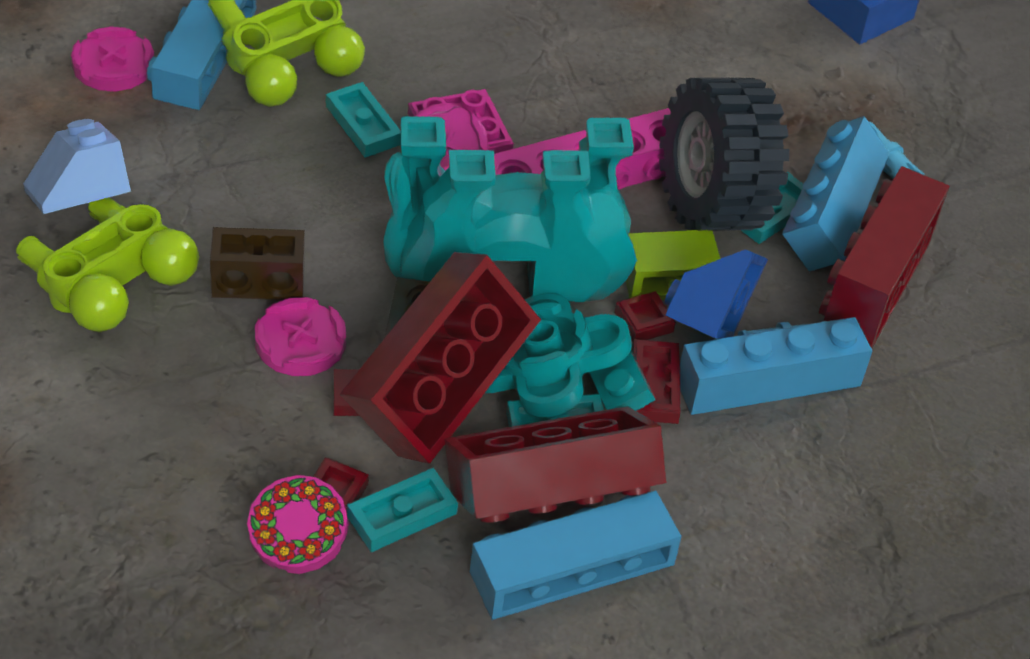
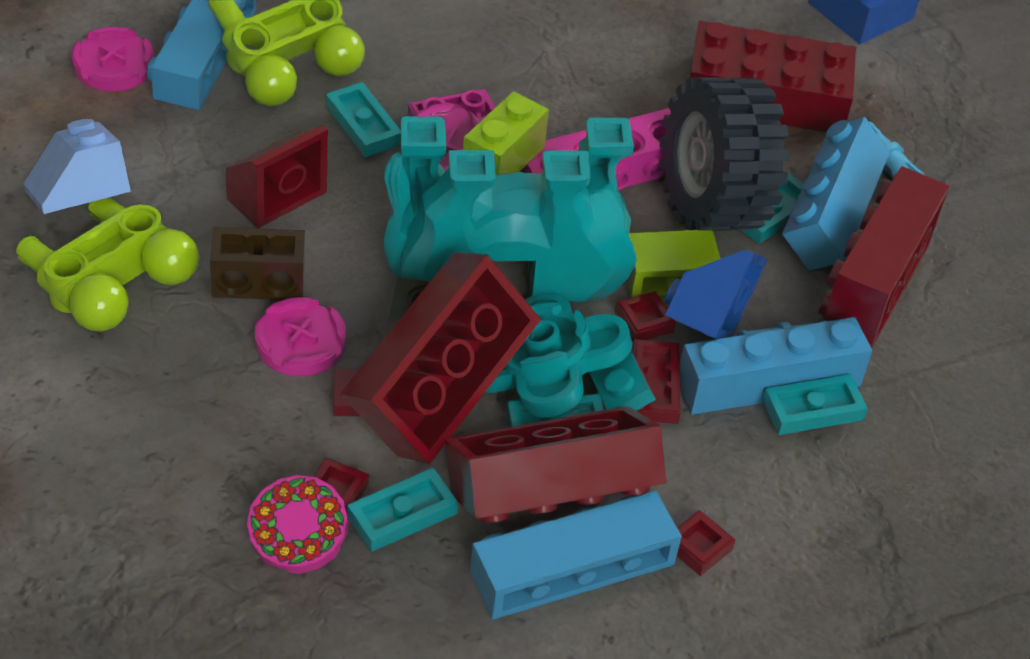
(280, 176): none -> dark red slope
(512, 131): none -> lime brick
(703, 543): none -> dark red tile
(807, 75): none -> dark red brick
(814, 404): none -> teal plate

